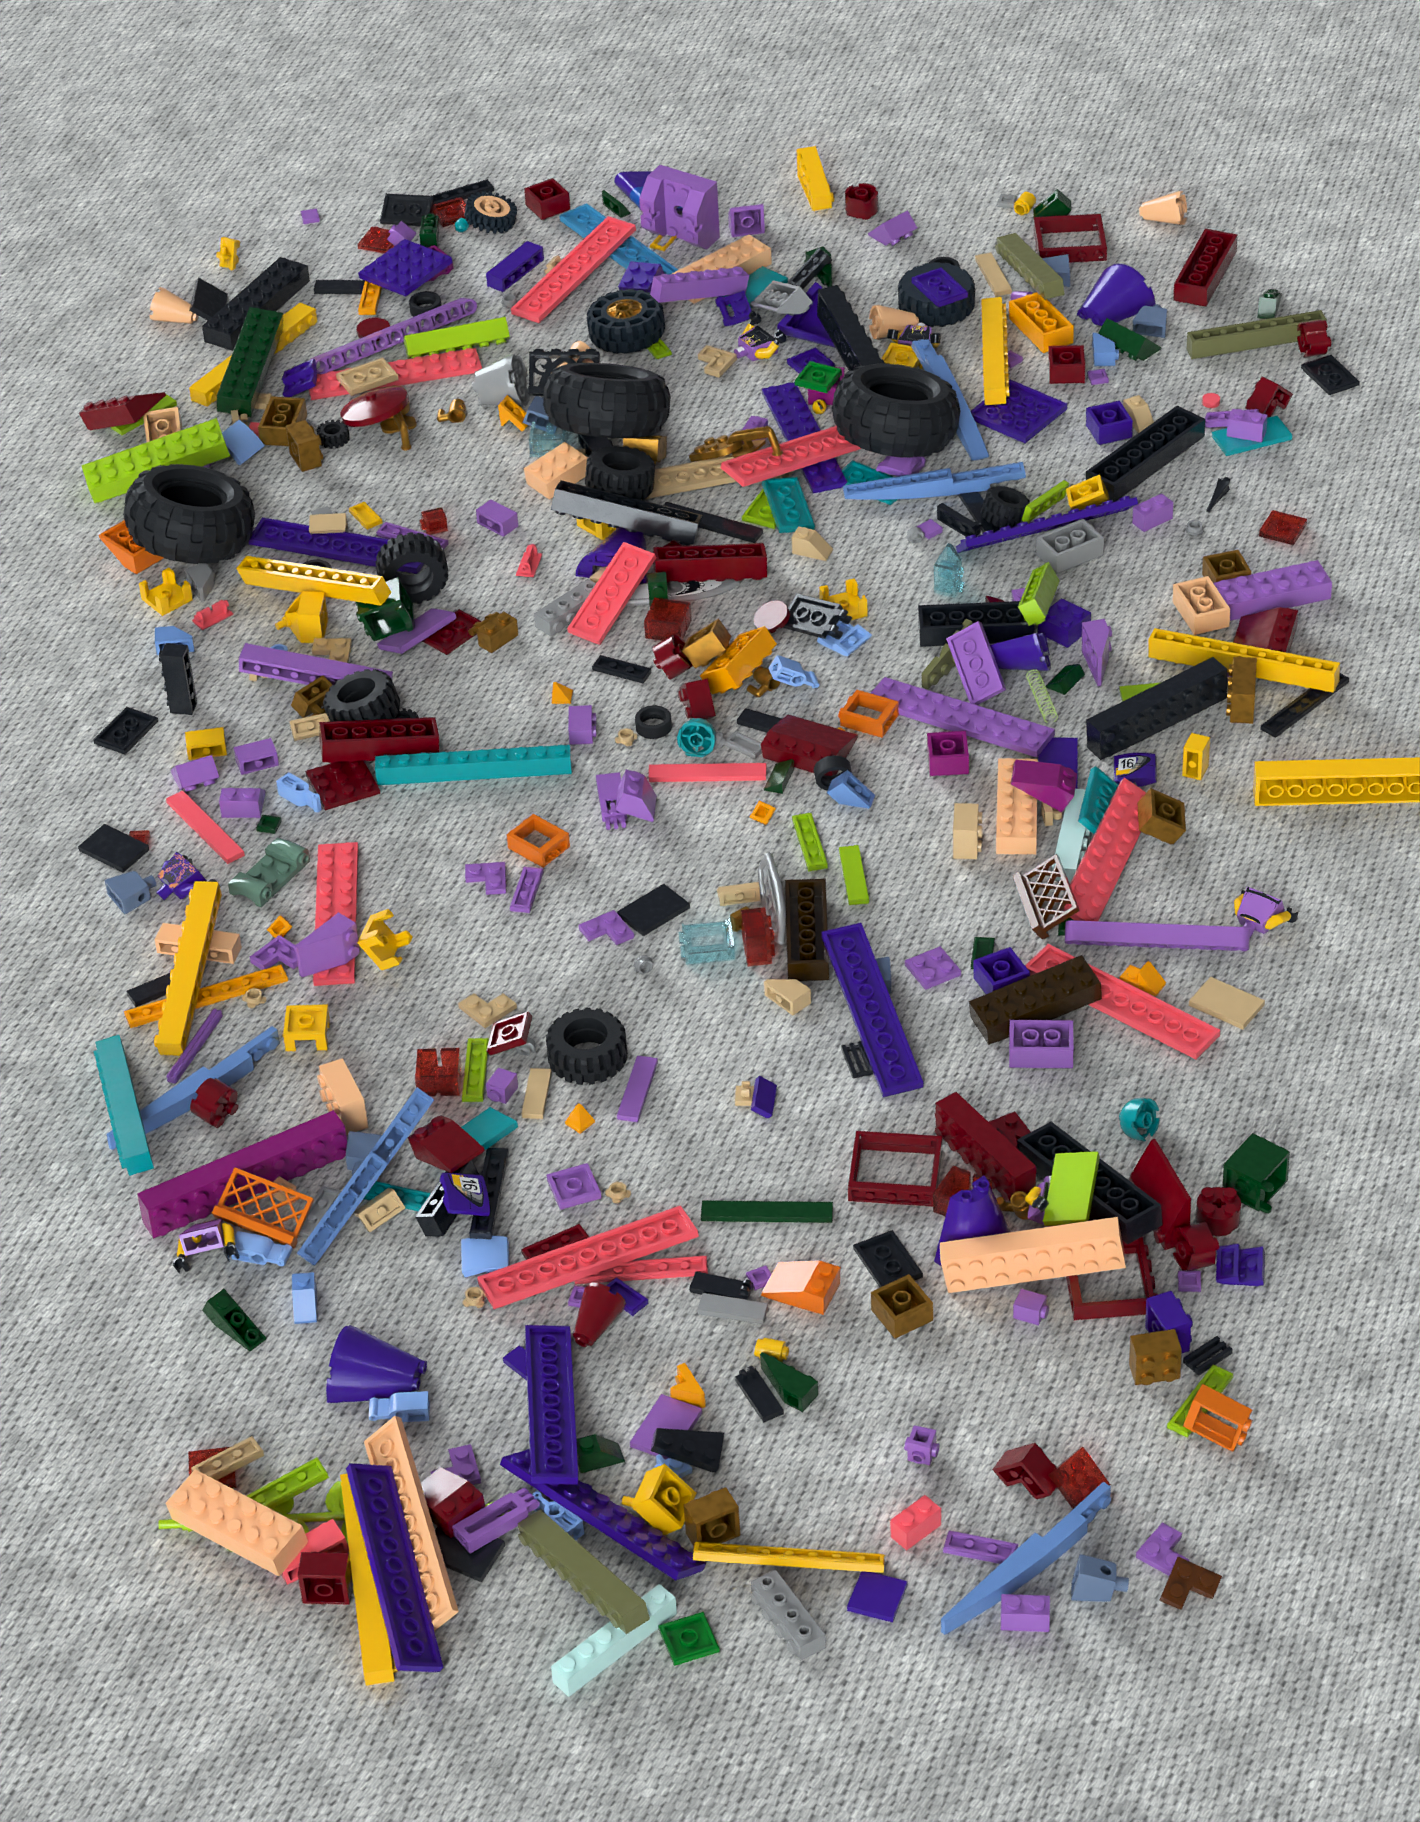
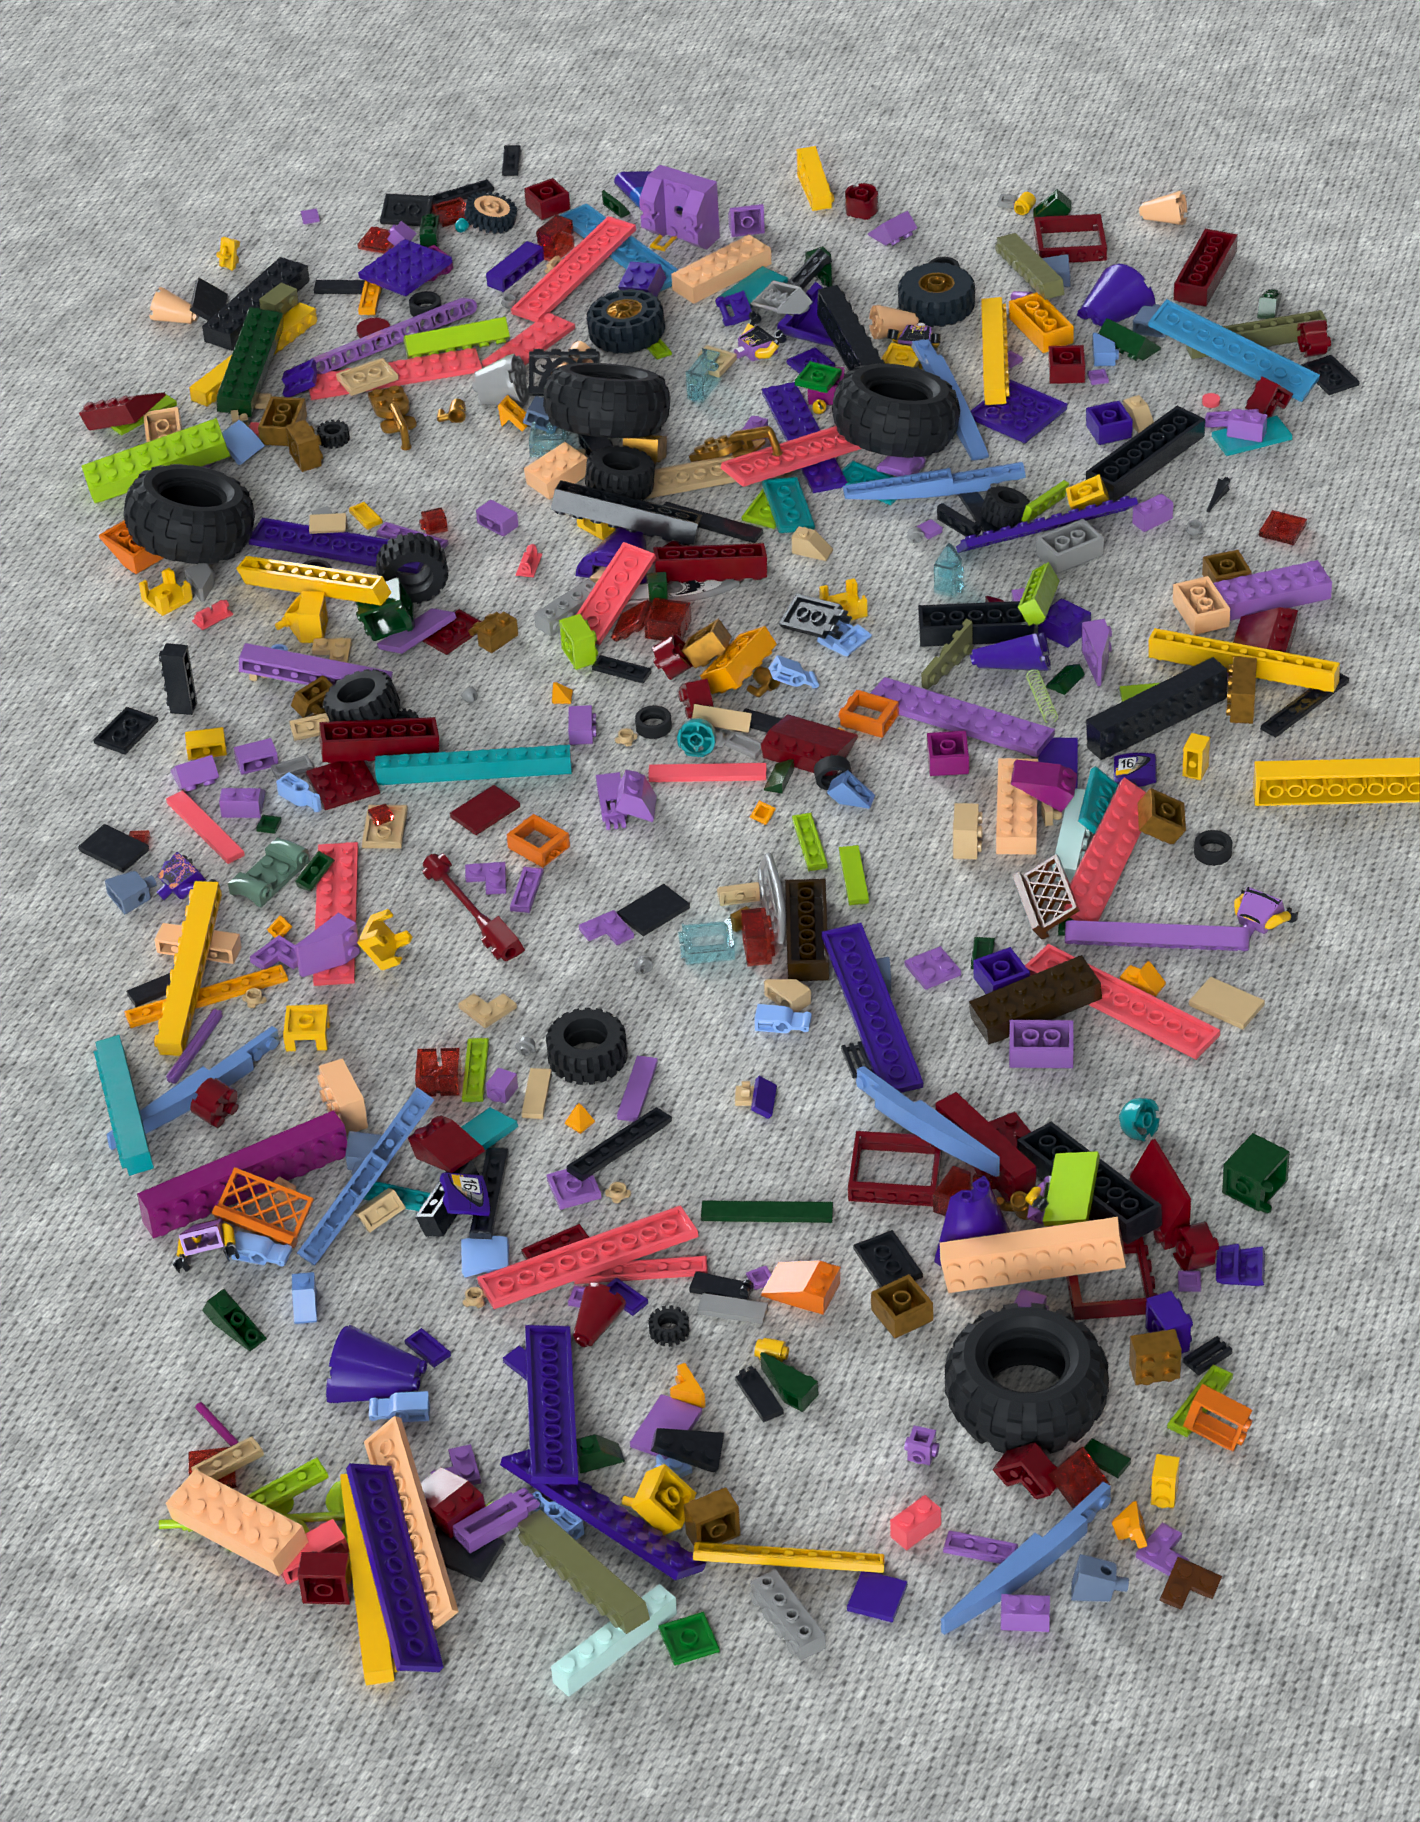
(172, 635): medium blue slope -> none
(216, 1424): none -> magenta bar
(279, 299): none -> olive slope
(294, 766): none -> light grey tile
(314, 871): none -> dark green slope
(320, 1206): light grey tile -> none
(374, 406): dark red dish -> none
(380, 814): none -> clear red tile
(387, 834): none -> tan tile
(427, 1347): none -> dark purple tile
(469, 695): none -> light grey hinge
(484, 809): none -> dark red tile
(495, 931): none -> dark red bar
(509, 1033): dark red tile -> none
(511, 160): none -> black tile
(537, 336): none -> coral plate
(553, 239): none -> clear red piece
(578, 641): none -> lime brick
(619, 1144): none -> black tile
(631, 621): none -> clear red plate
(665, 1316): none -> black tyre
(698, 381): none -> clear light blue window
(699, 284): medium lavender brick -> none
(723, 718): none -> tan tile
(772, 615): tile -> none
(780, 1019): none -> light blue piece
(927, 1123): none -> medium blue slope
(939, 287): dark purple tile -> none
(976, 663): medium lavender plate -> none
(993, 274): tan tile -> none
(1035, 1339): none -> black tyre
(1107, 1458): none -> dark green tile
(1131, 1525): none -> light orange slope
(1165, 1481): none -> yellow brick
(1213, 857): none -> black tyre
(1220, 1209): dark red brick -> none
(1232, 349): none -> dark azure plate

